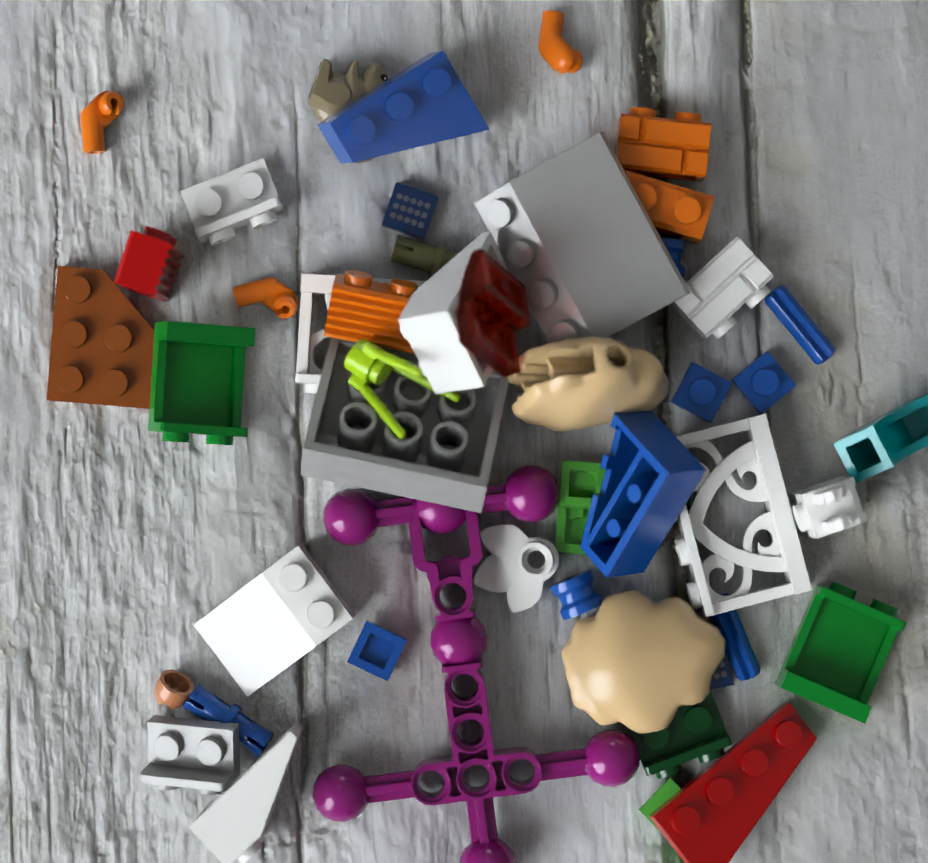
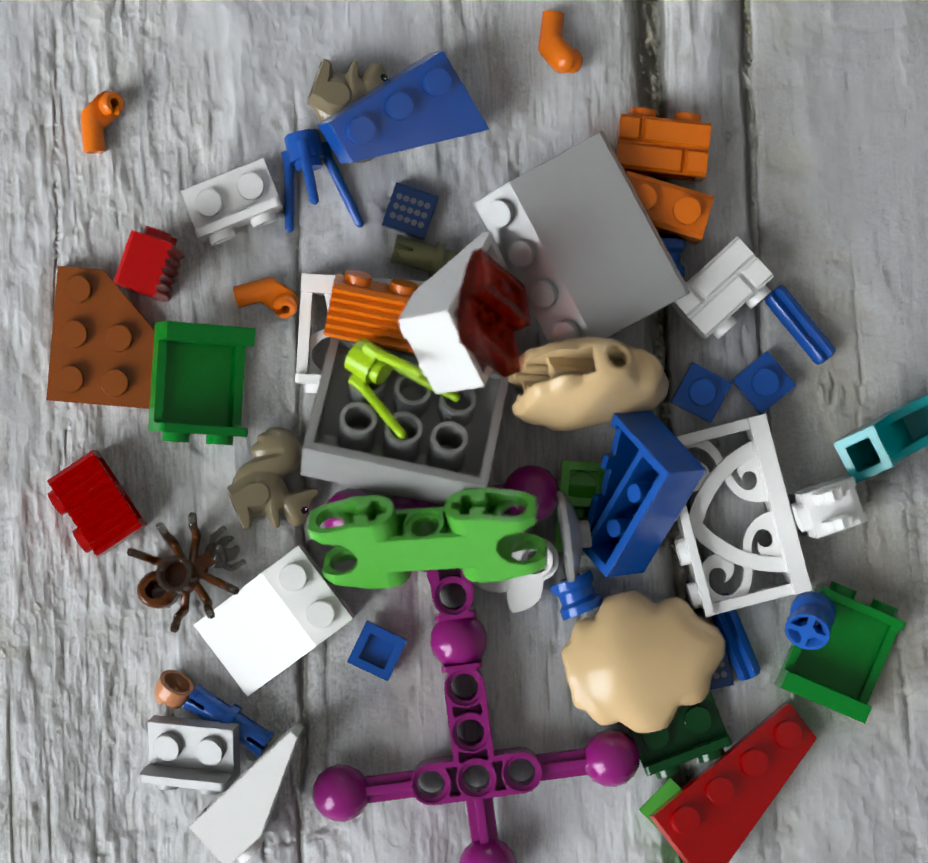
(95, 504): none -> red brick
(180, 576): none -> animal
(261, 486): none -> dark tan animal
(305, 154): none -> blue plant
(461, 535): none -> bright green piece
(574, 535): none -> light grey dish
(813, 631): none -> blue wheel

